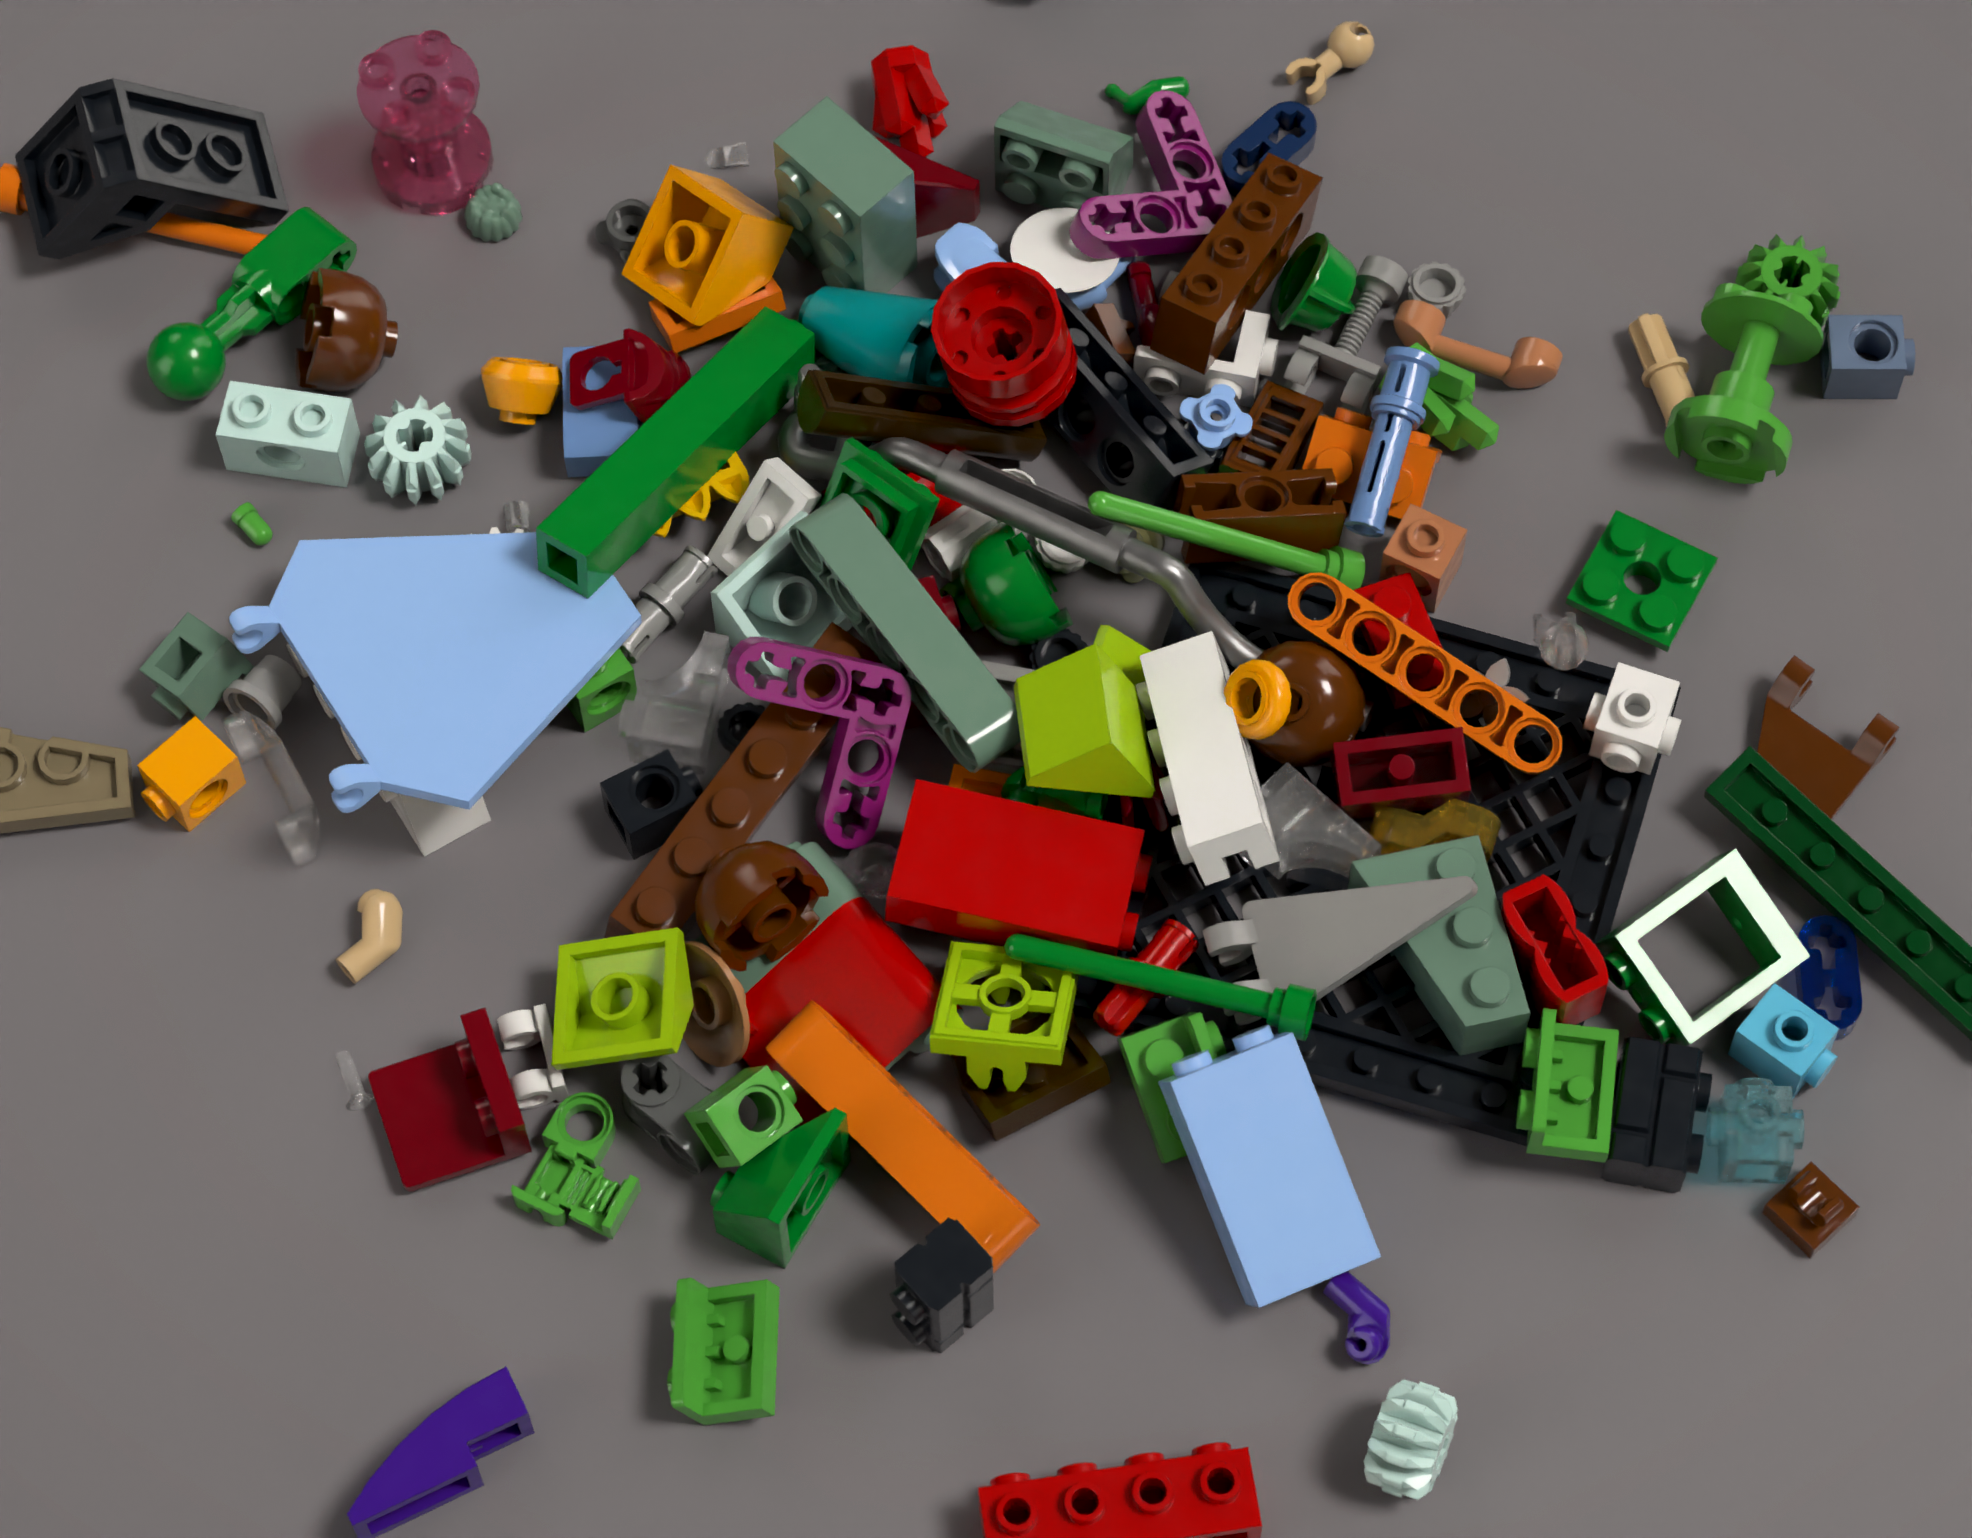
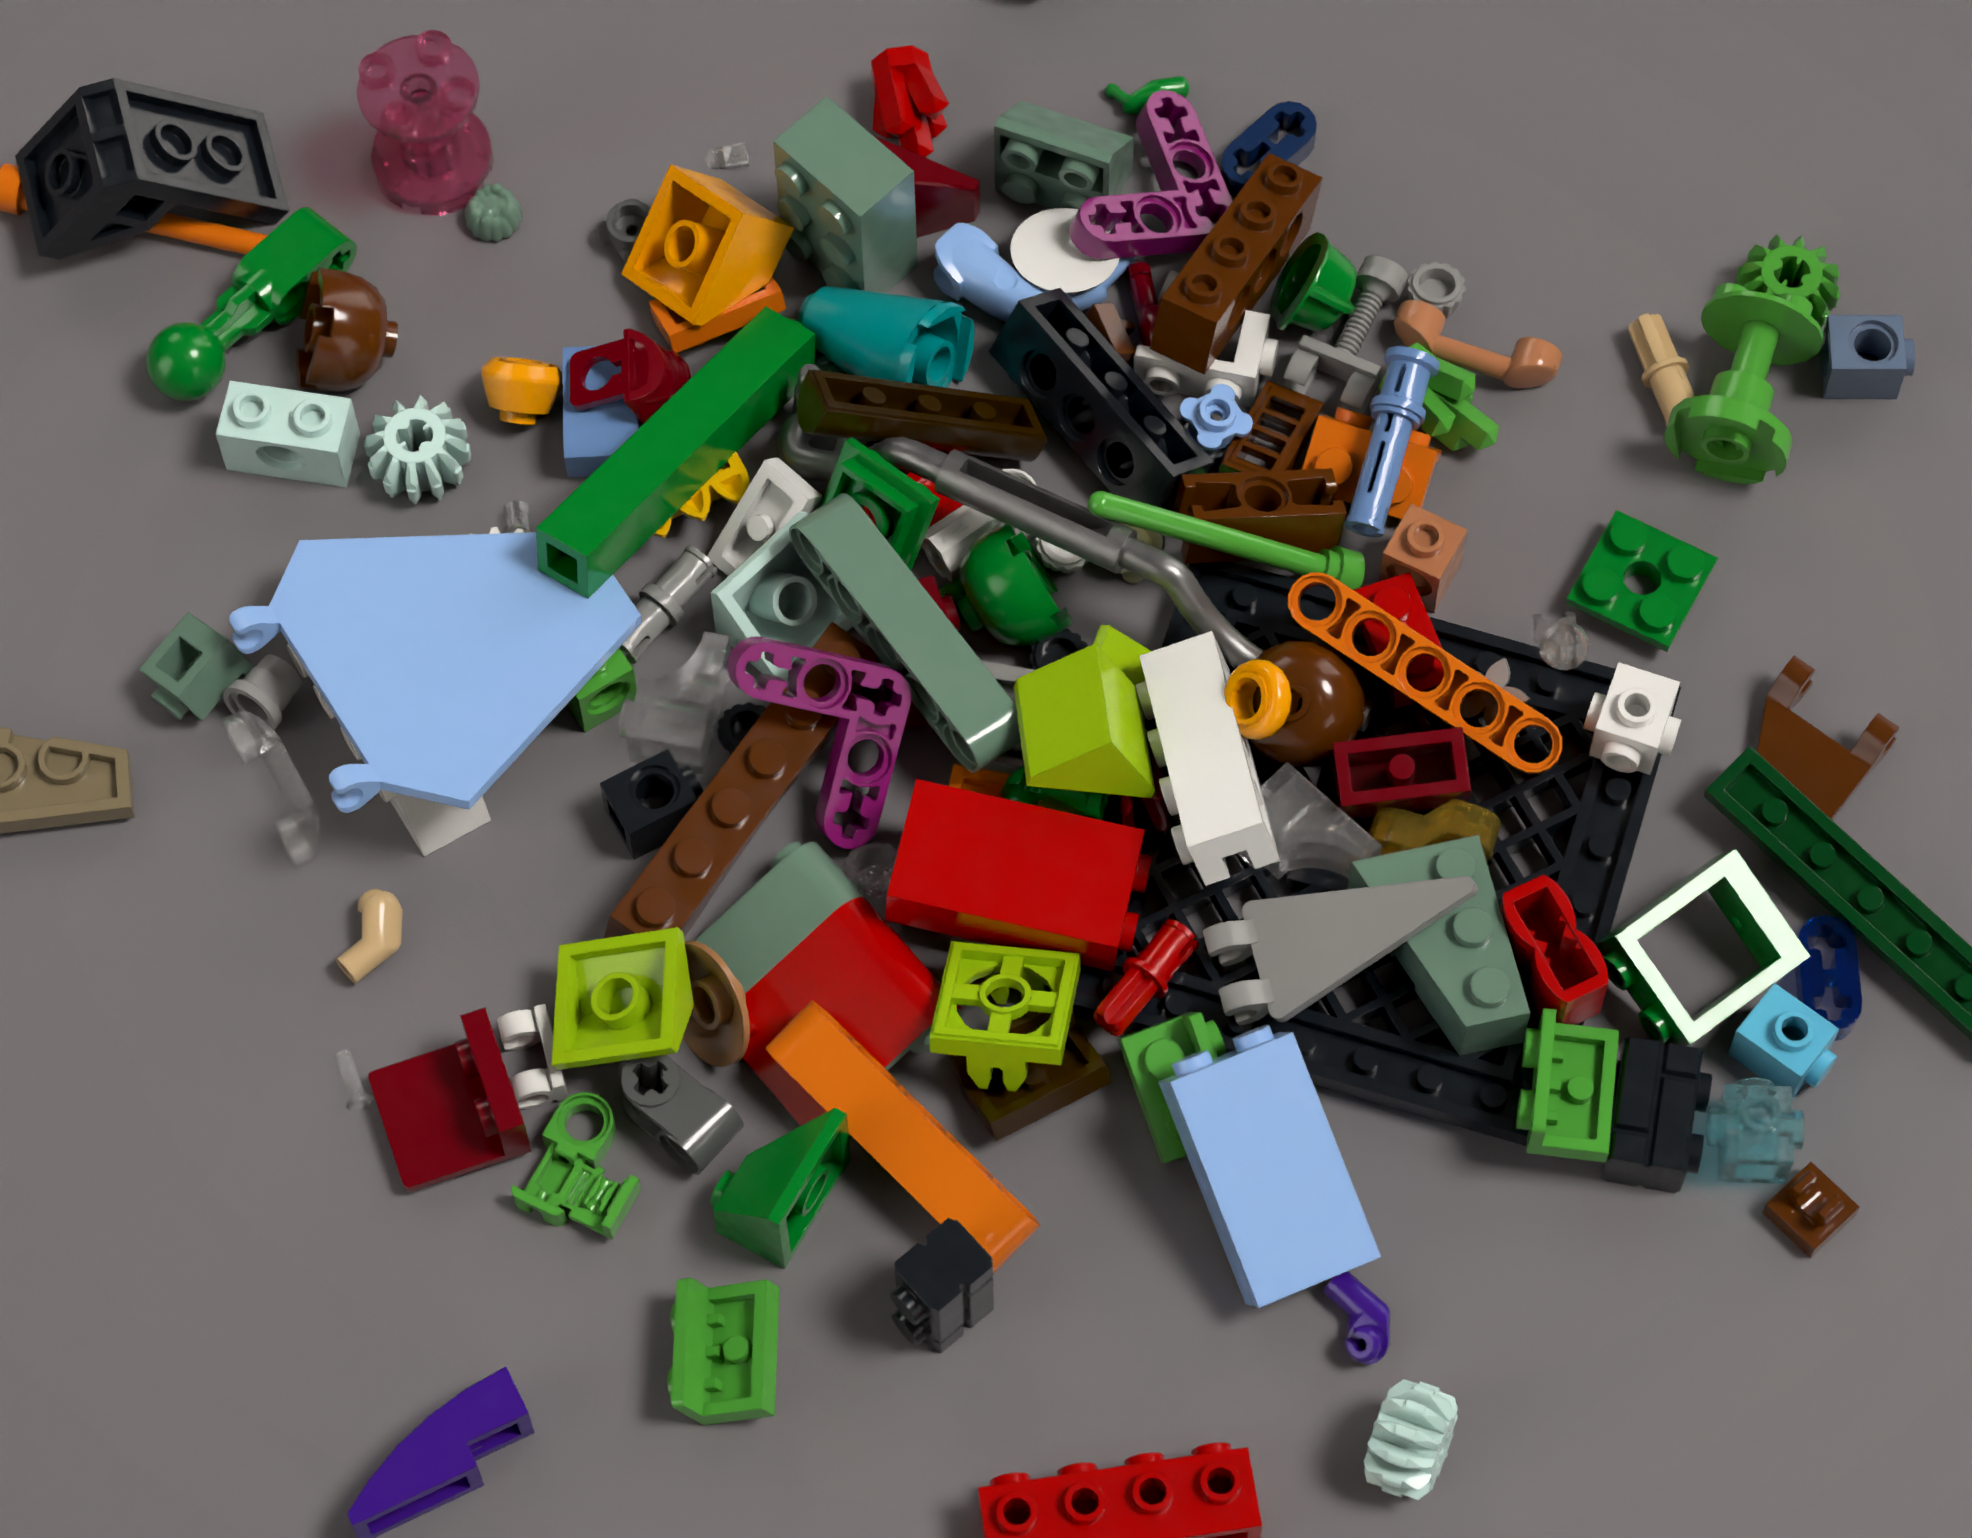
(190, 775): light orange brick -> none
(252, 524): bright green piece -> none
(718, 1120): bright green brick -> none
(757, 902): reddish brown cylinder -> none
(999, 314): red wheel -> none
(1284, 1008): green piece -> none
(1343, 50): tan arm -> none

